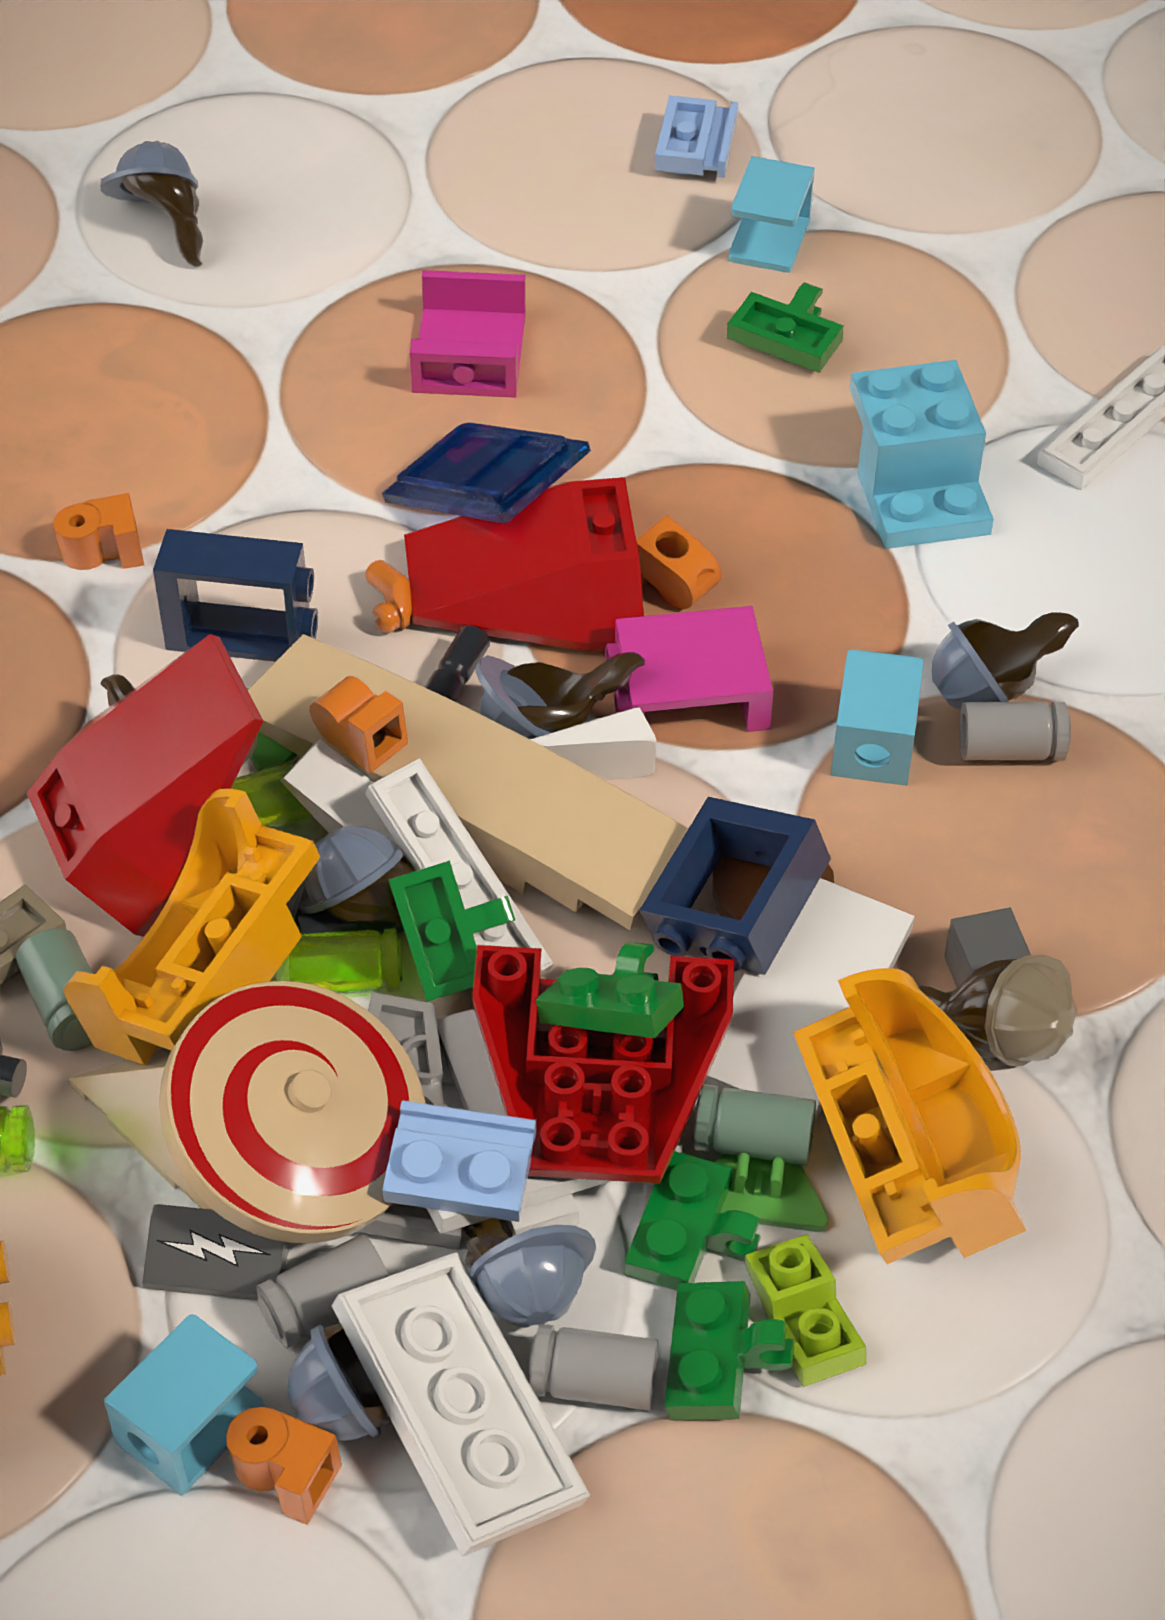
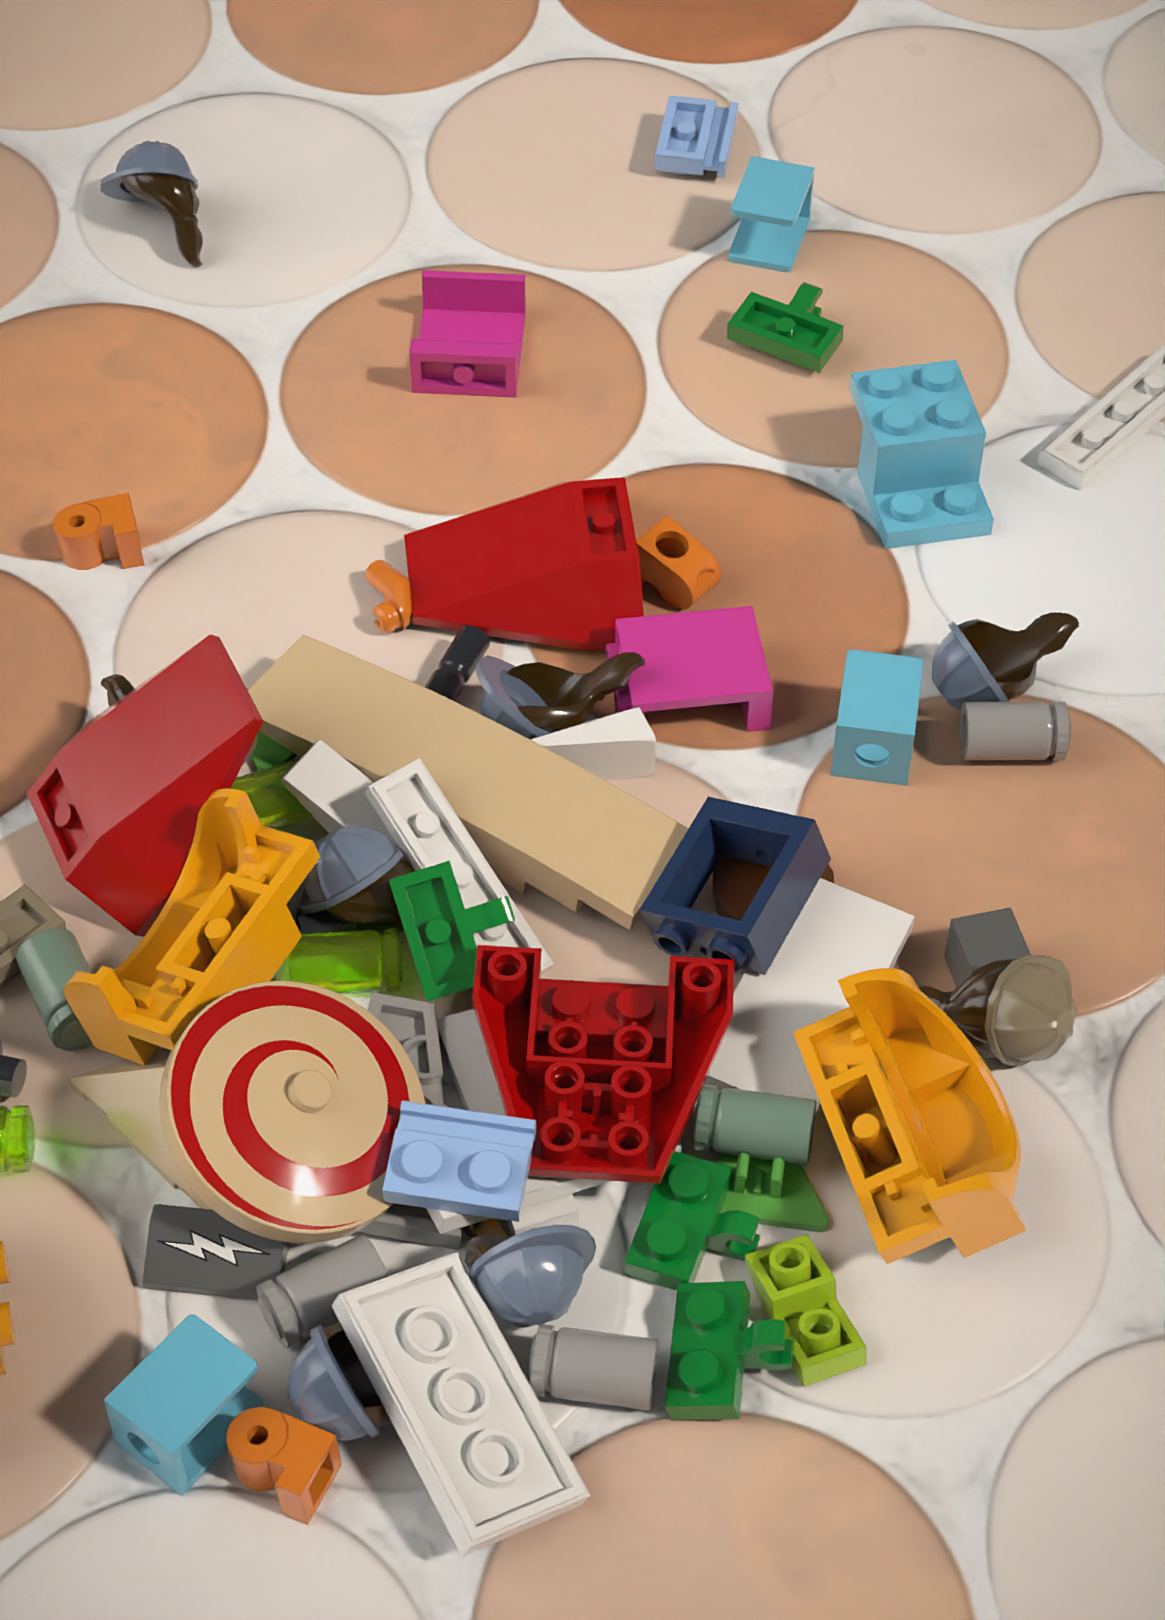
(236, 561): dark blue window -> none
(350, 717): orange leg -> none
(485, 471): clear blue piece -> none
(616, 1003): green plate -> none

